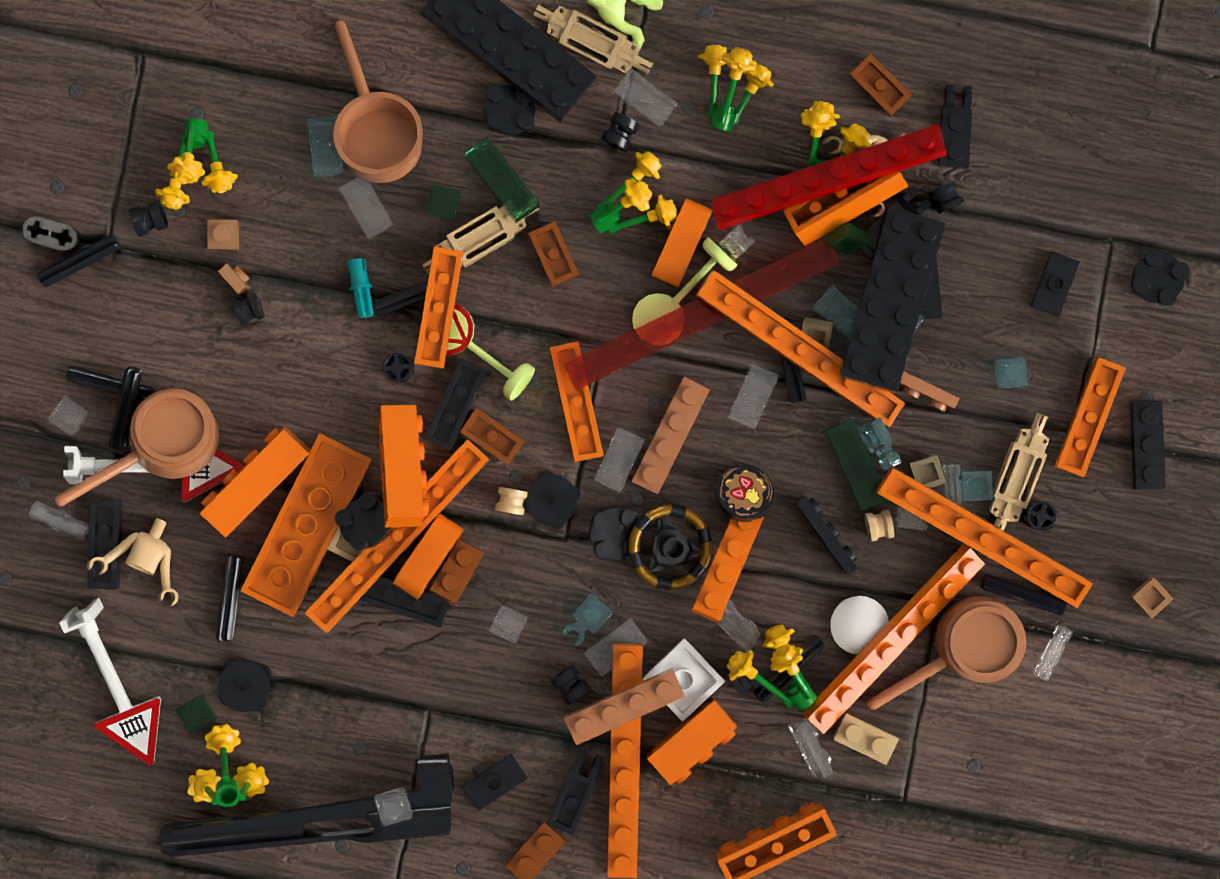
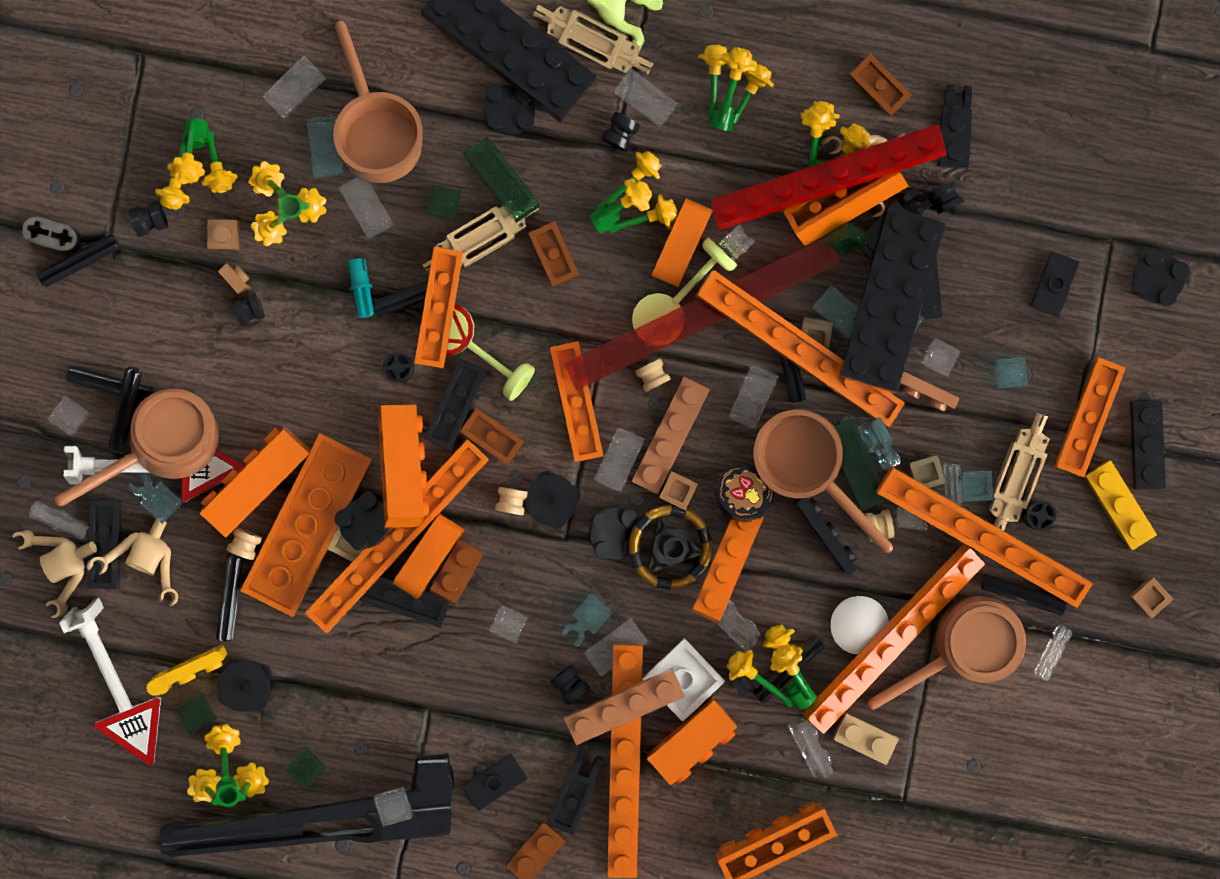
(60, 563): none -> tan piece
(157, 500): none -> clear light blue plate
(185, 671): none -> yellow hinge
(244, 543): none -> tan wheel
(294, 87): none -> clear plate
(305, 205): none -> yellow plant
(305, 768): none -> clear green plate
(653, 375): none -> tan wheel
(678, 490): none -> medium nougat plate
(801, 457): none -> nougat piece
(940, 357): none -> clear plate
(1120, 505): none -> yellow plate

